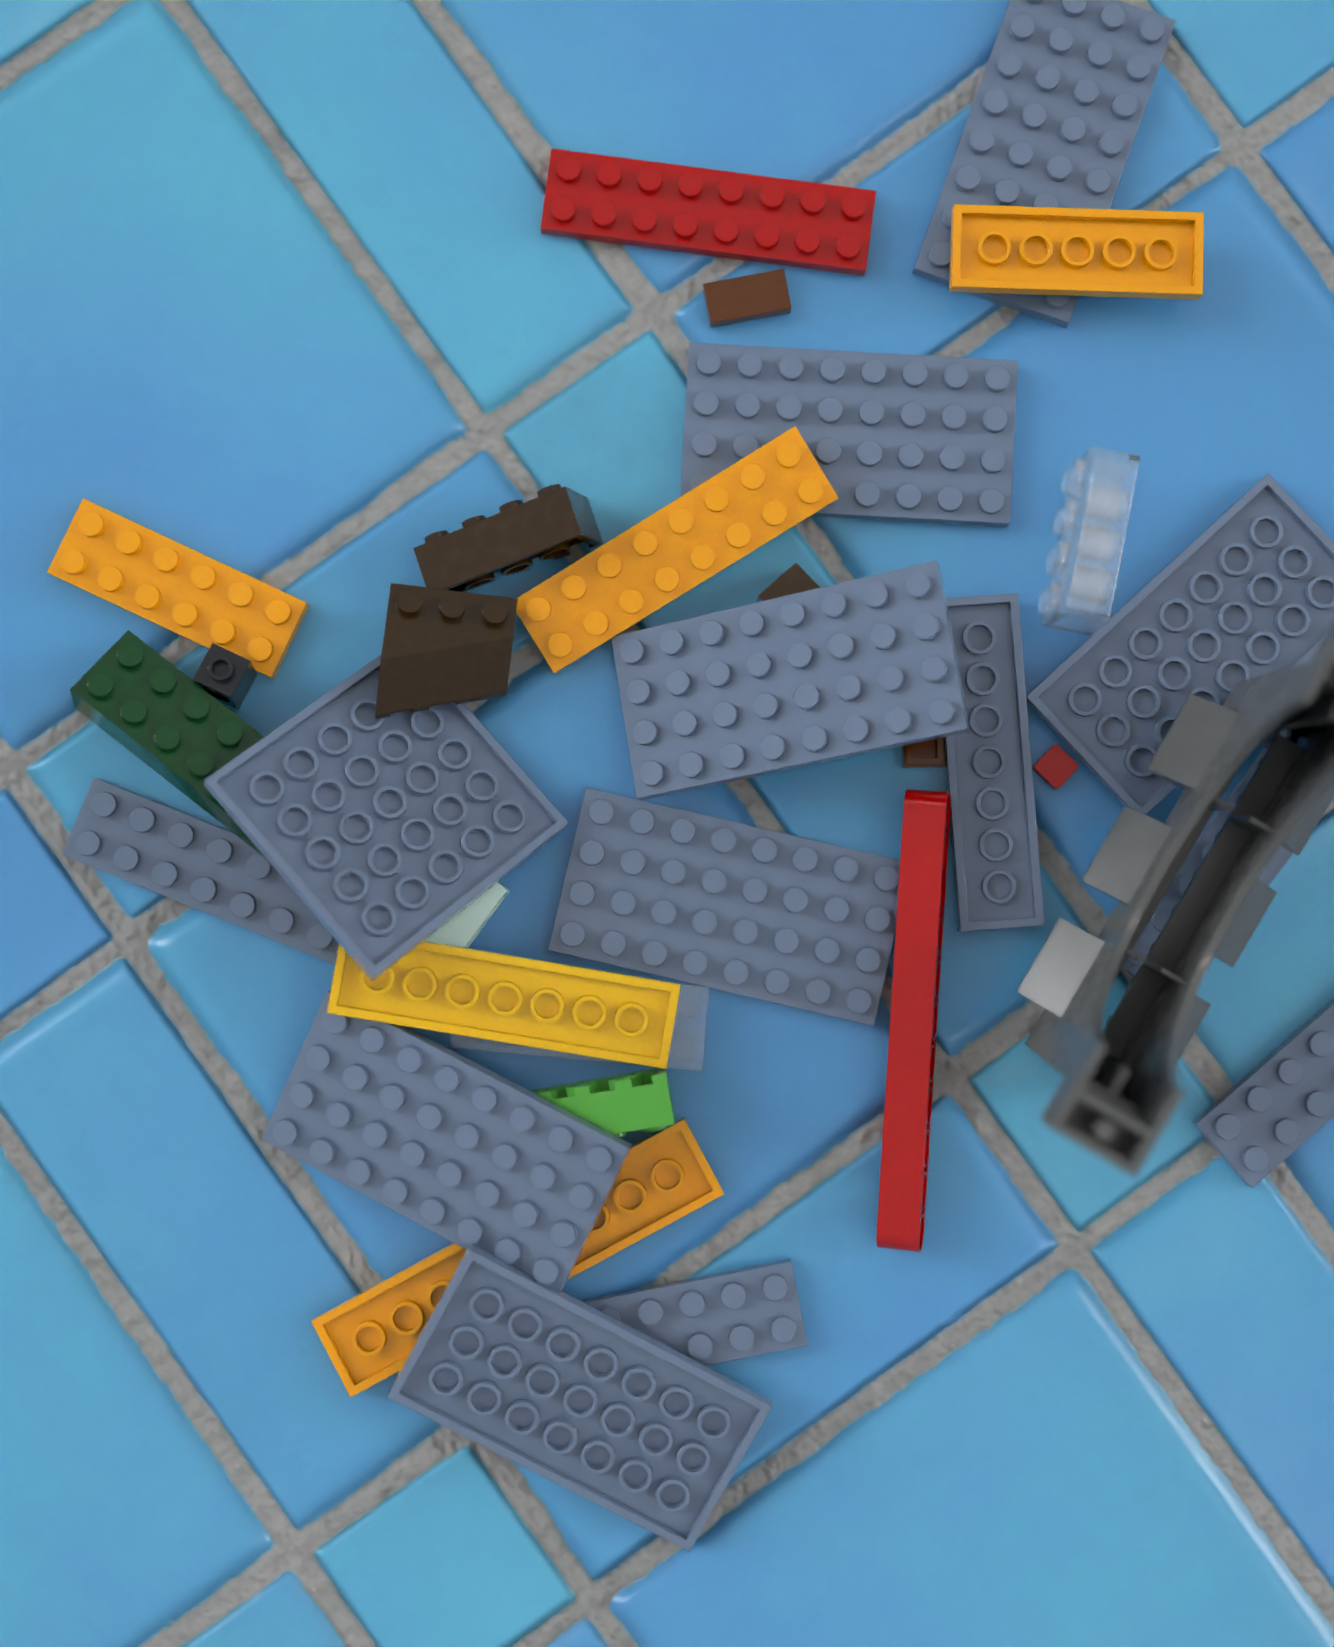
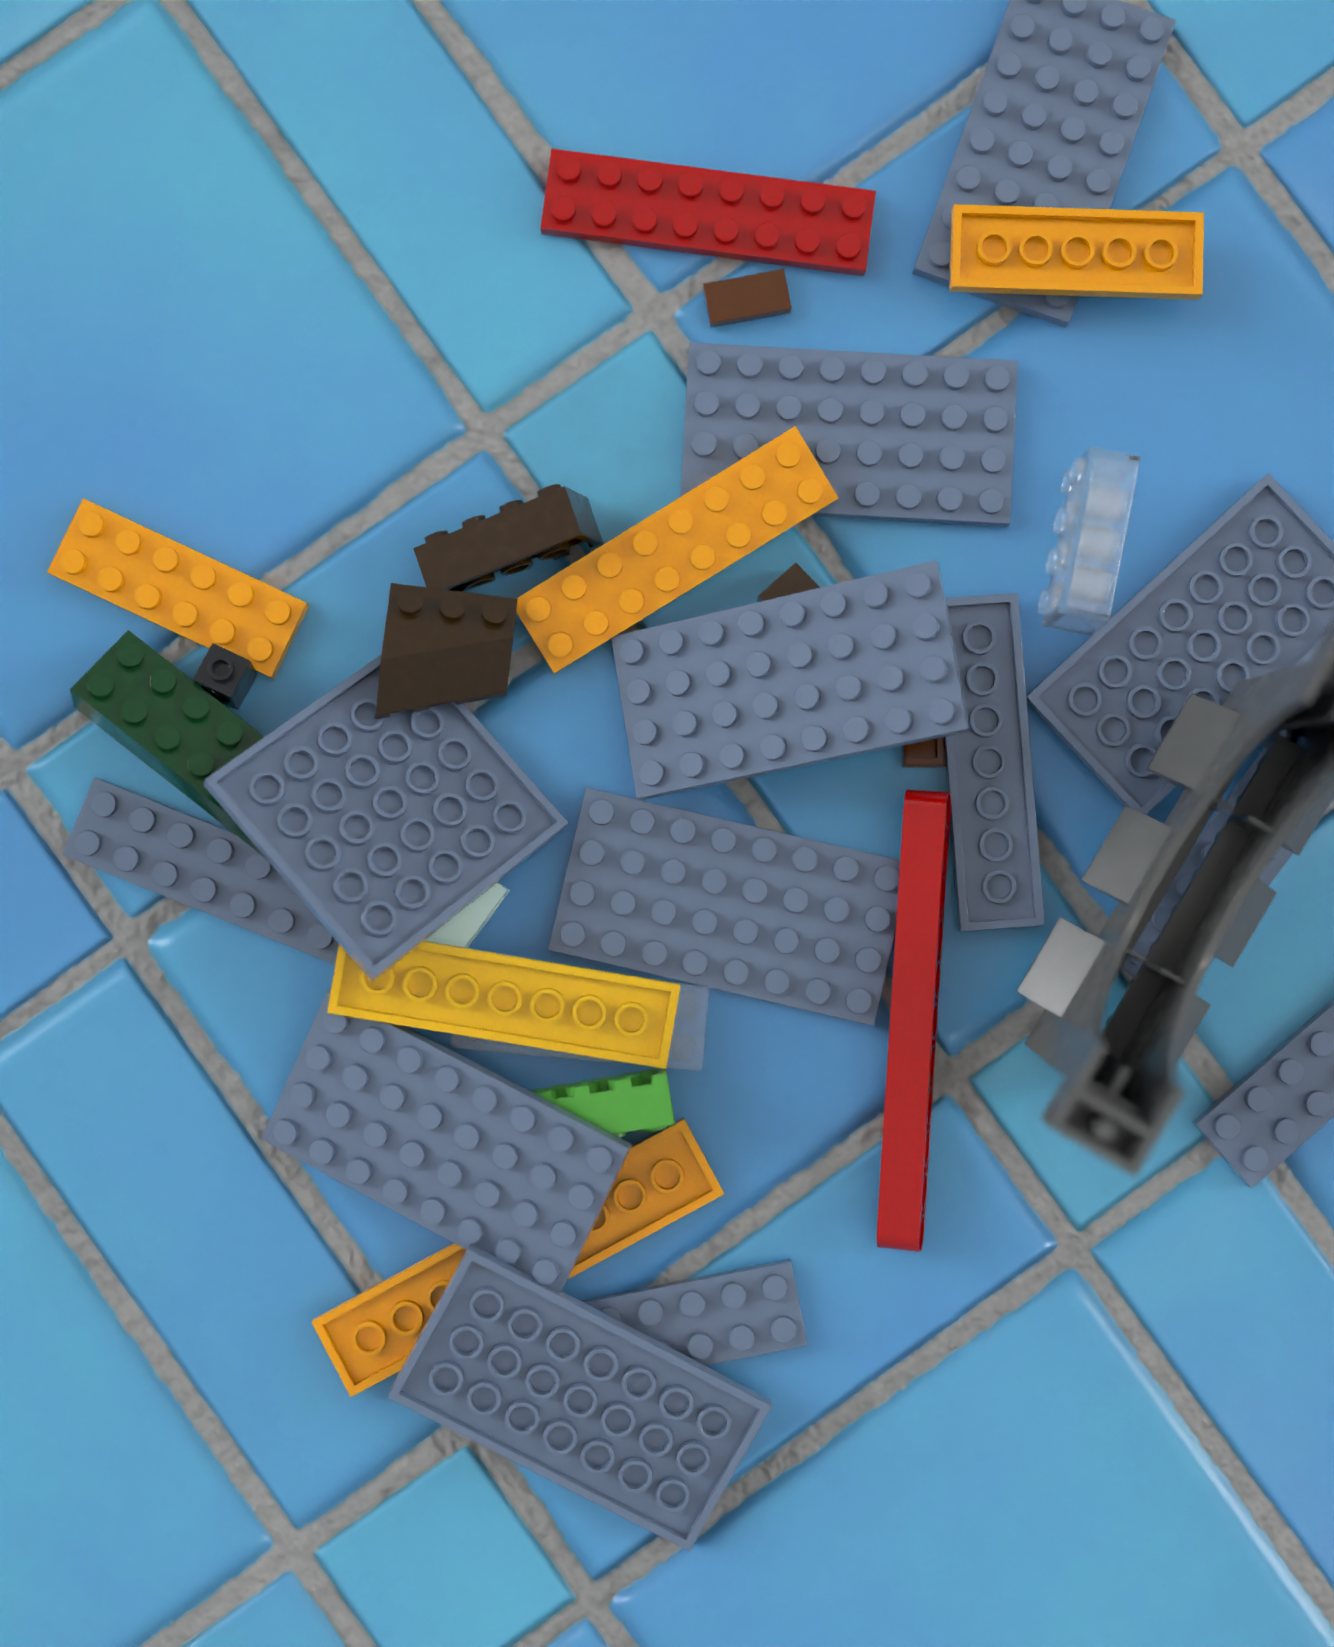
(1055, 766): red piece -> none

